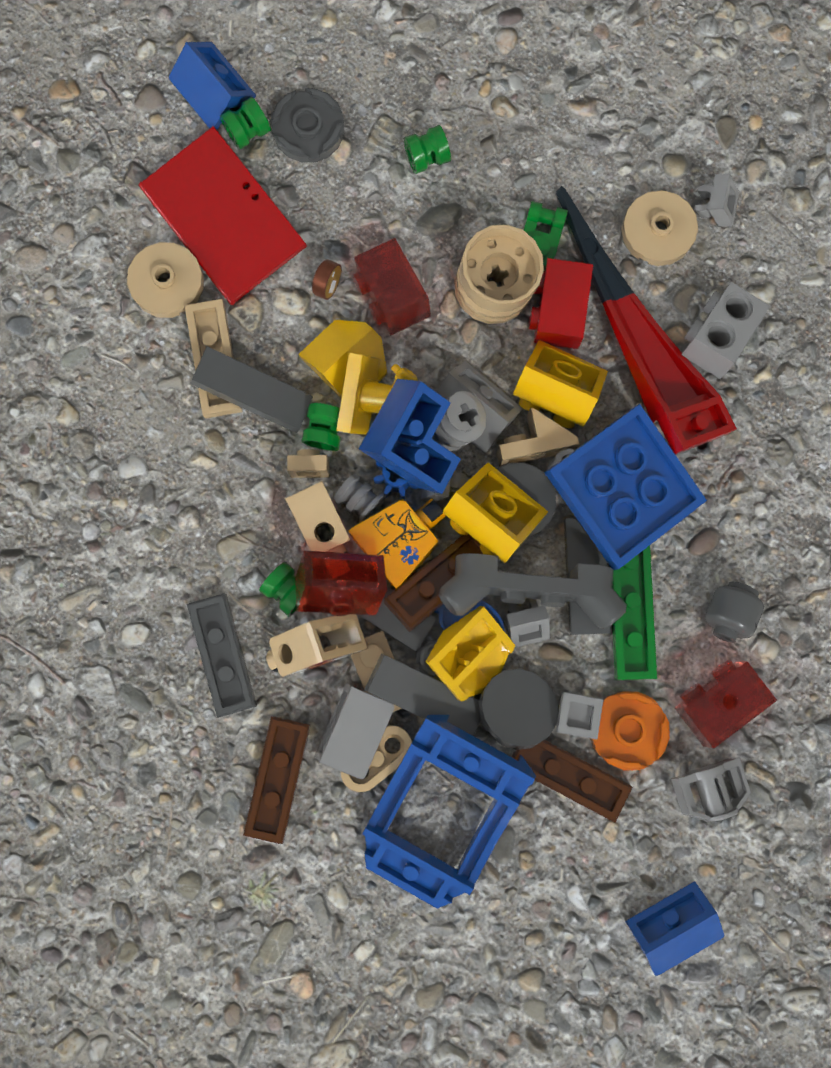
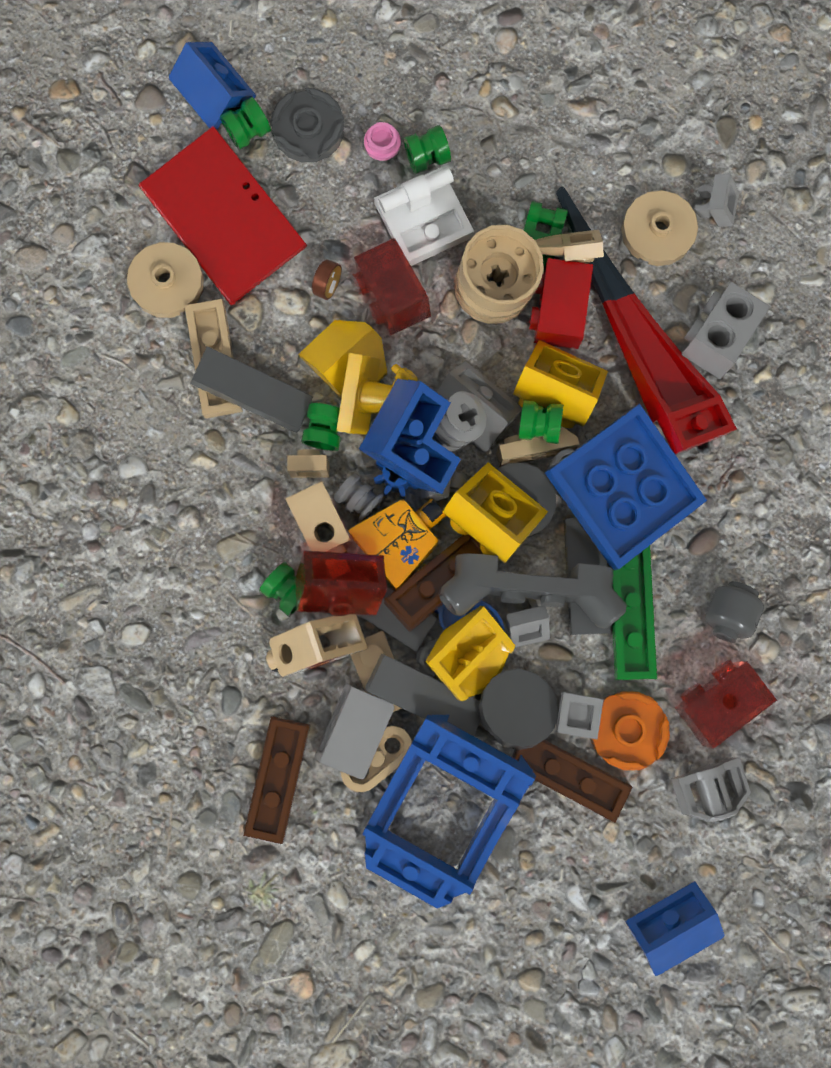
(221, 655): dark grey tile -> none
(382, 141): none -> bright pink plate
(424, 215): none -> white plate
(541, 421): none -> green wheel
(574, 247): none -> tan plate

